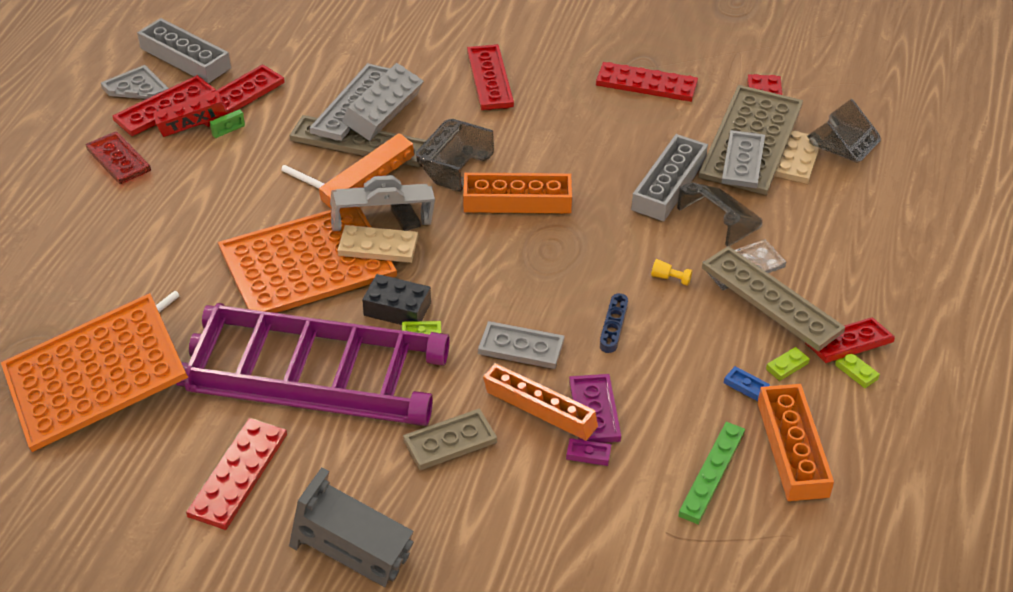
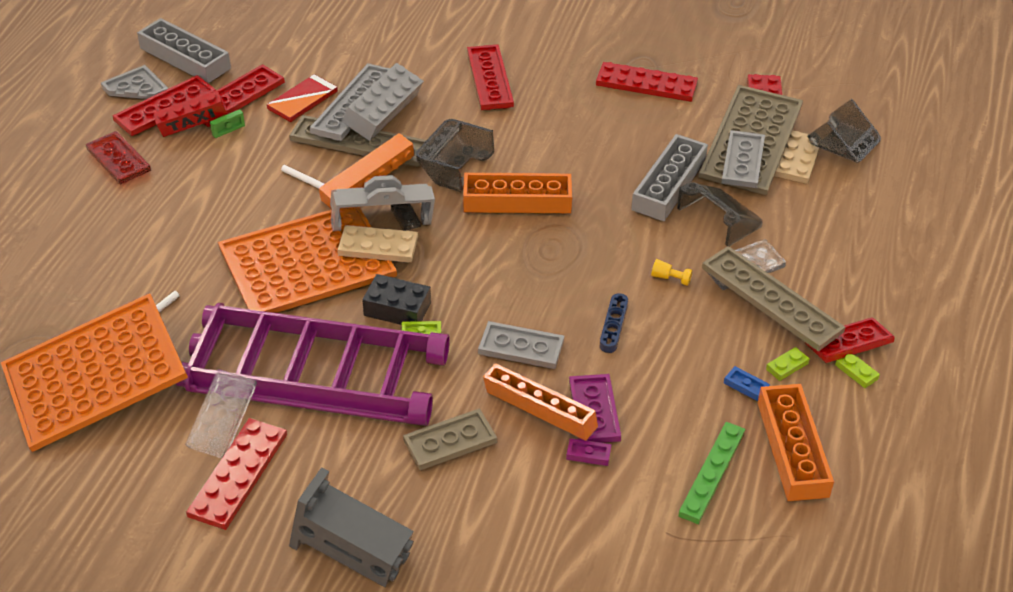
(221, 413): none -> clear plate
(302, 98): none -> tile

